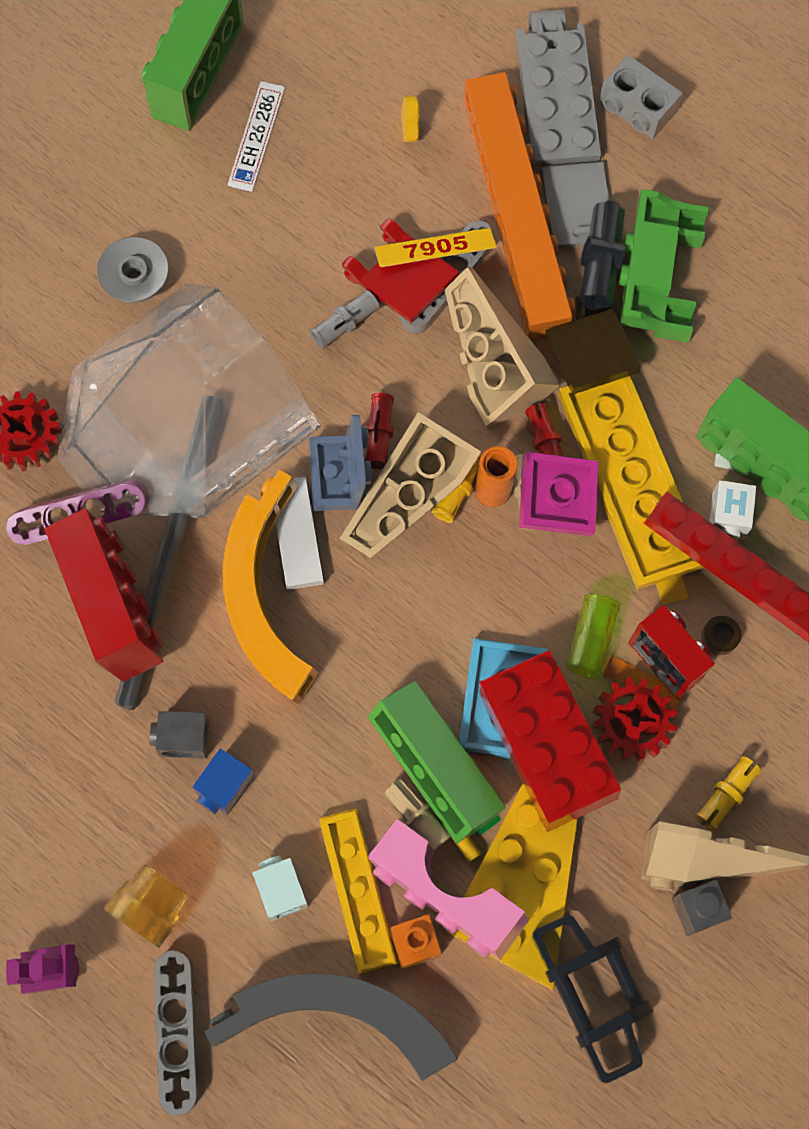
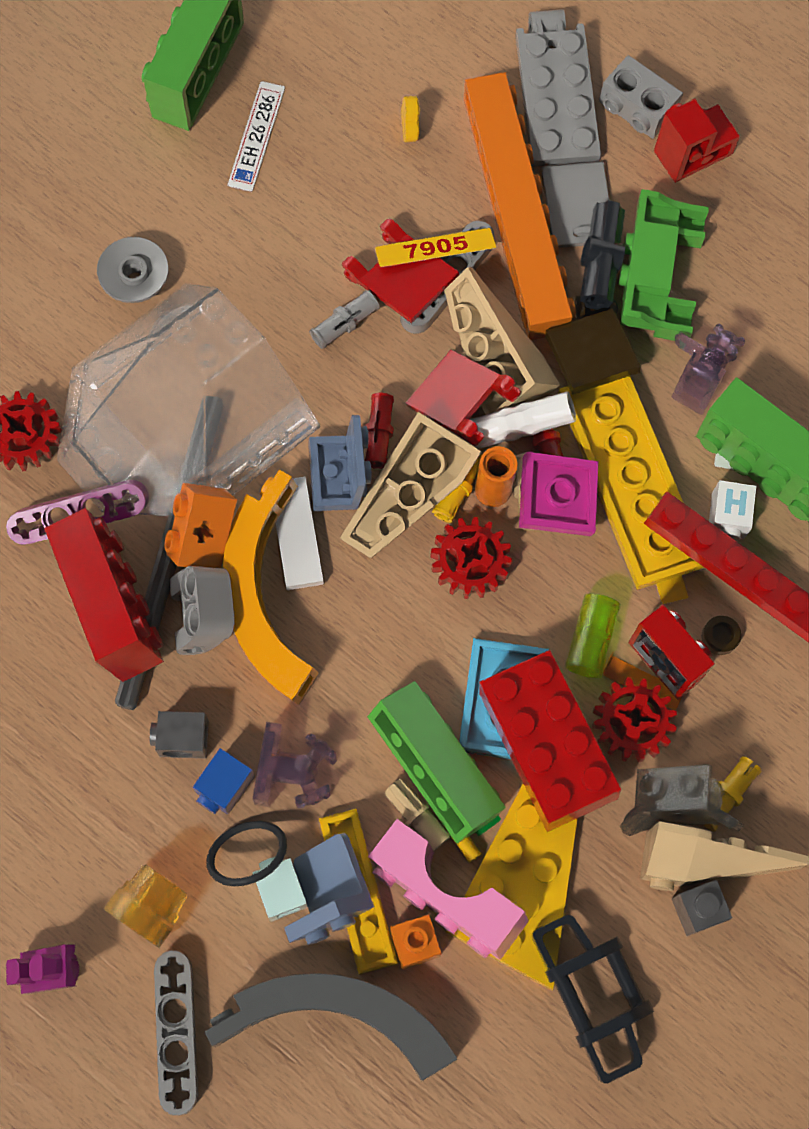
(205, 607): none -> light grey piece
(207, 542): none -> orange brick
(210, 861): none -> black tyre
(290, 768): none -> piece
(331, 890): none -> sand blue bracket
(457, 391): none -> flag
(482, 566): none -> red gear
(525, 419): none -> white axle
(677, 797): none -> clear smoke piece
(694, 139): none -> red brick
(705, 367): none -> piece

